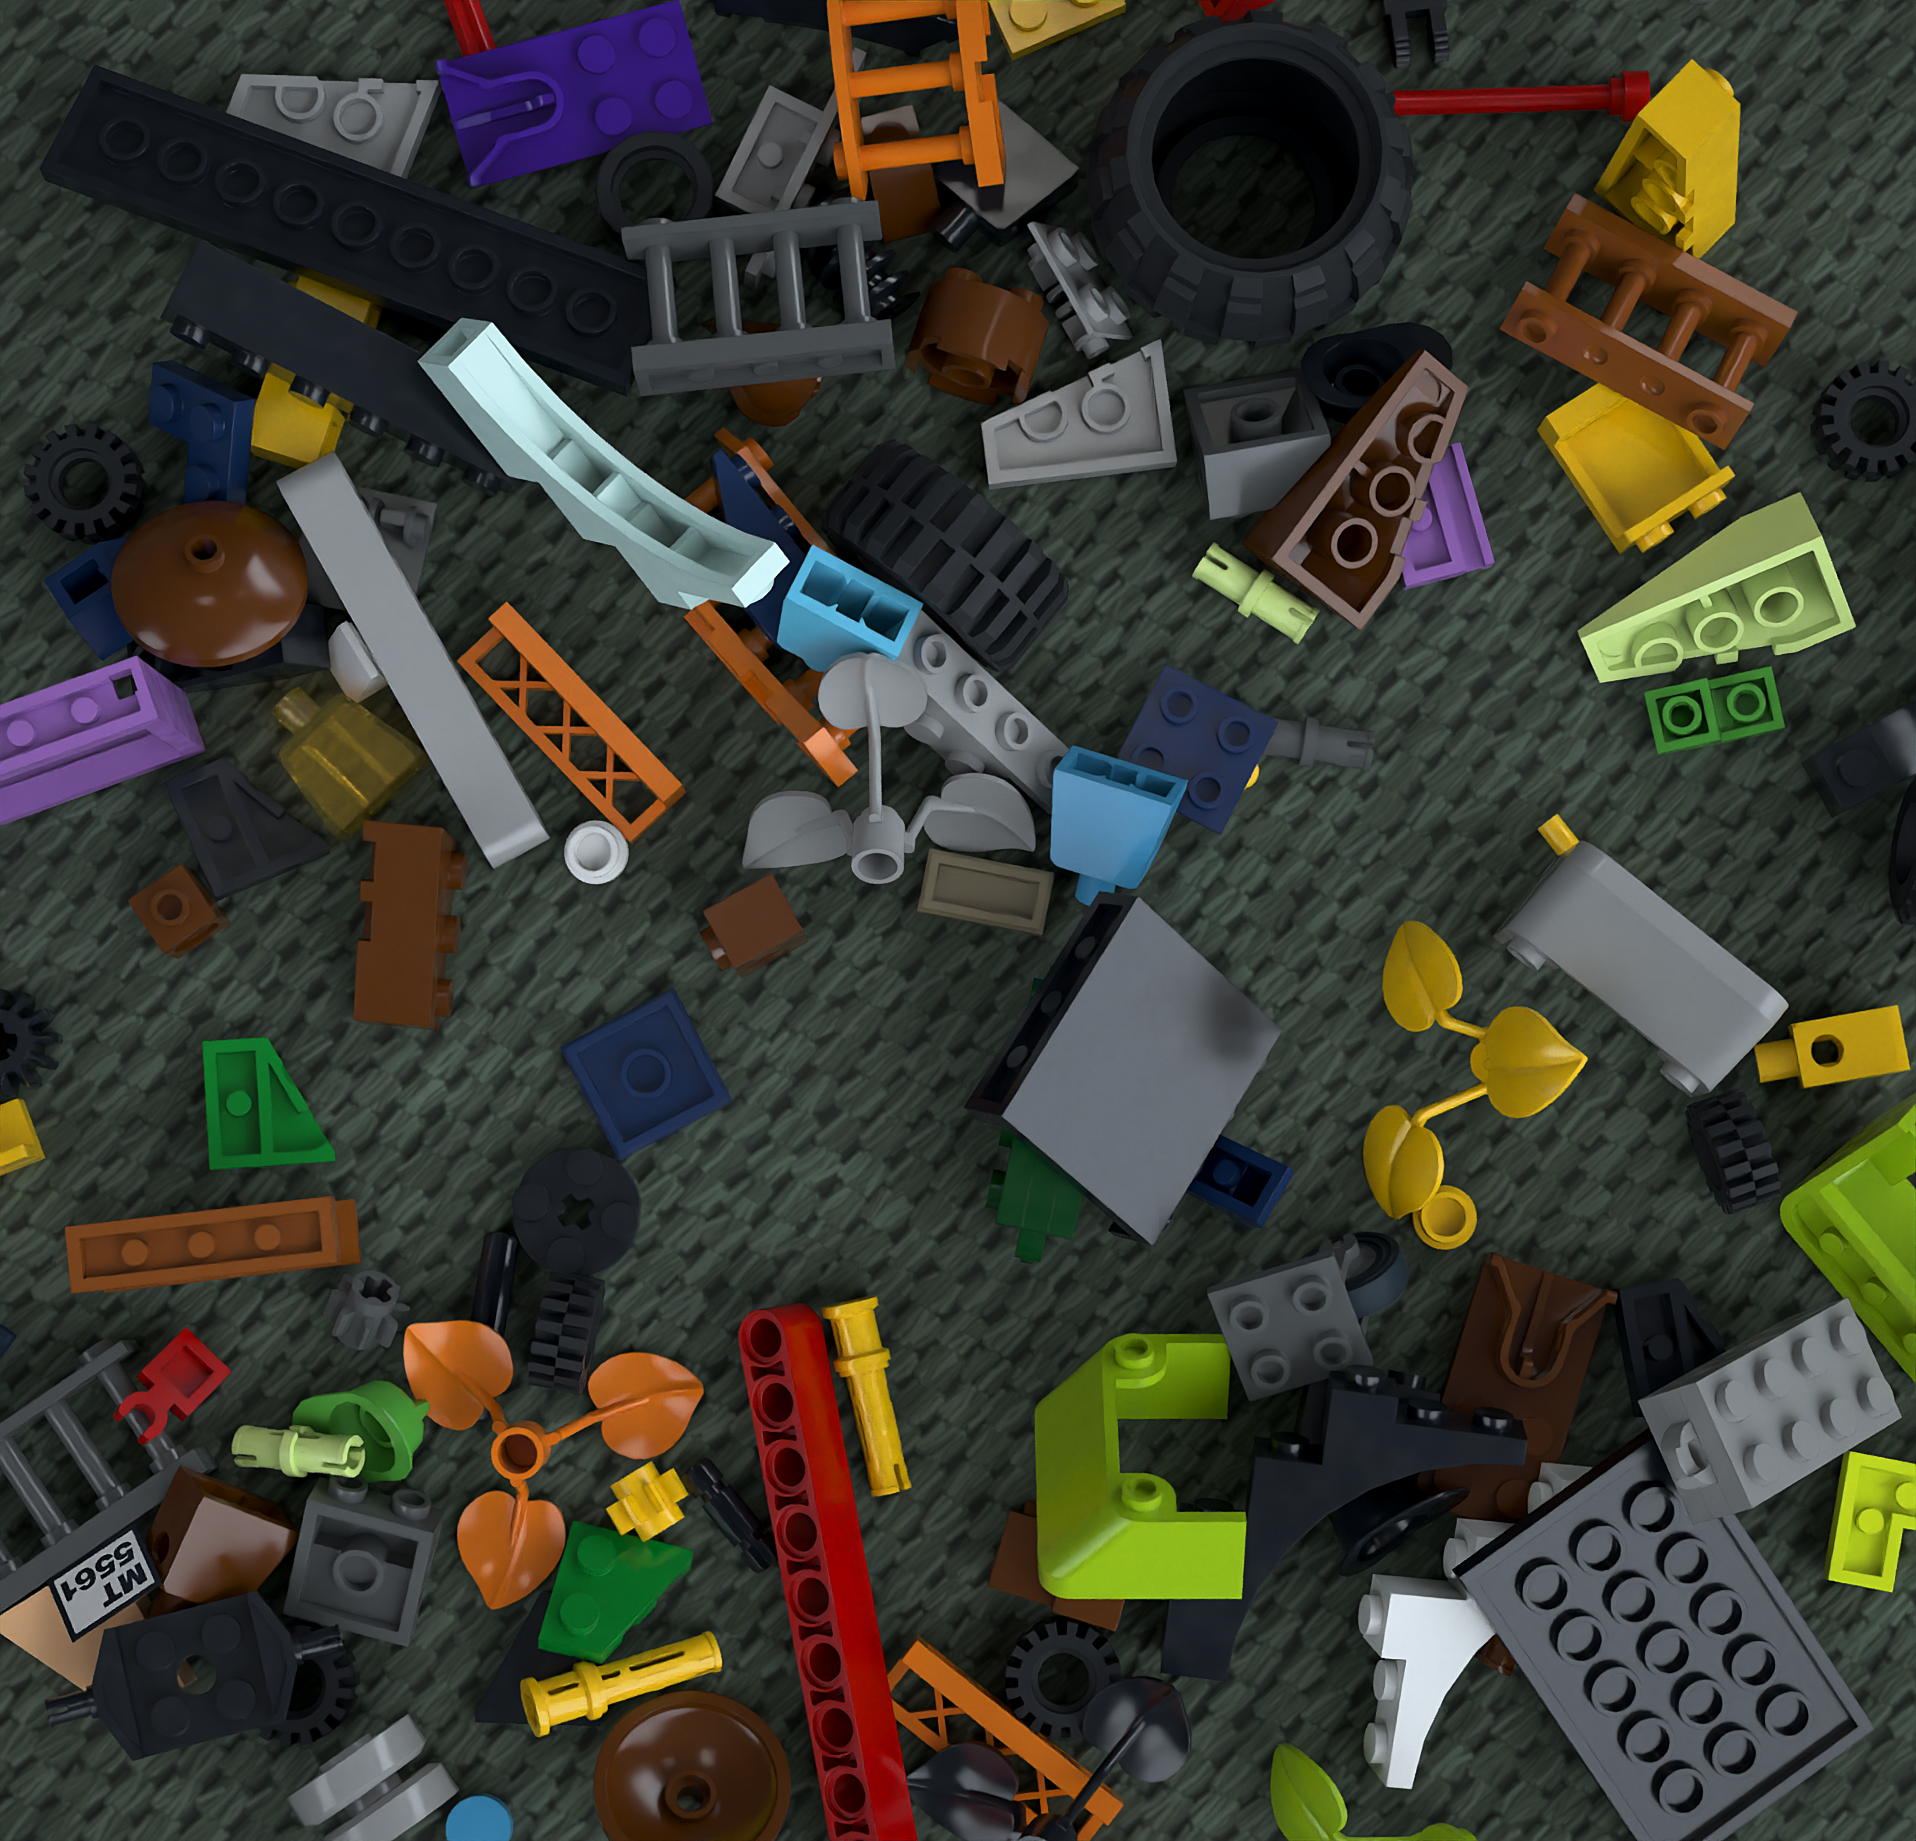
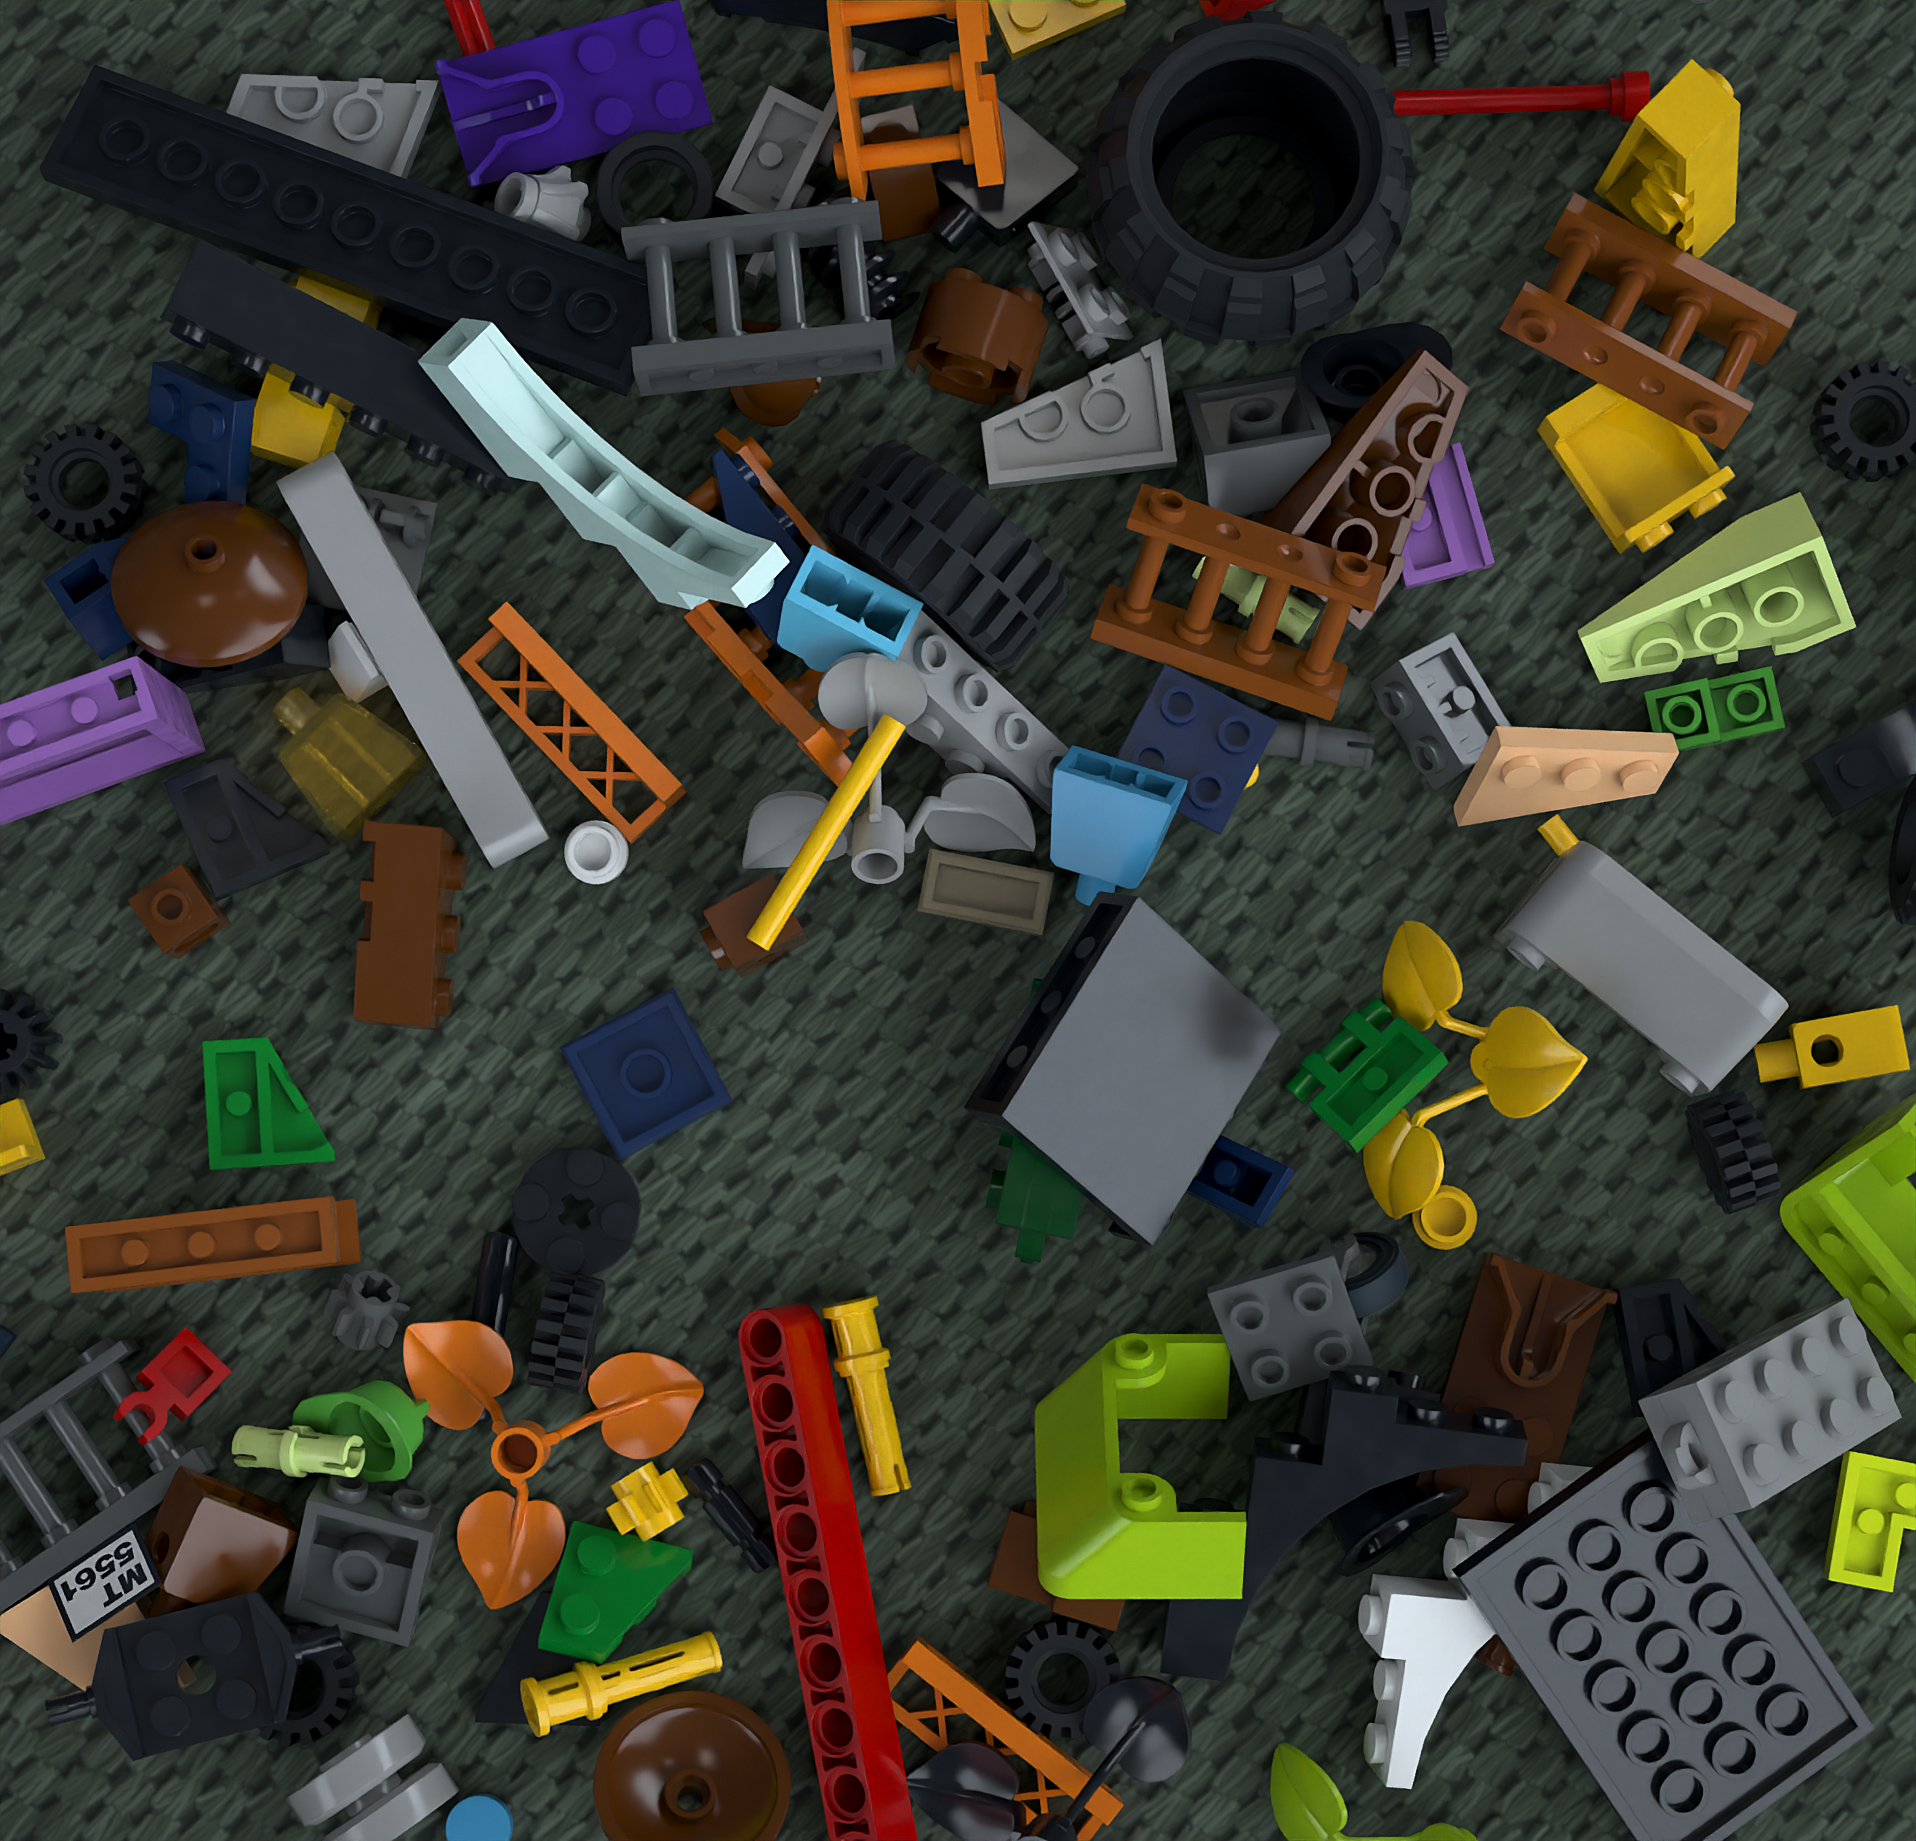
(546, 202): none -> light grey rock
(826, 832): none -> yellow bar
(1221, 651): none -> dark orange fence
(1375, 1083): none -> green plate
(1439, 708): none -> dark grey bracket
(1559, 769): none -> light nougat wing

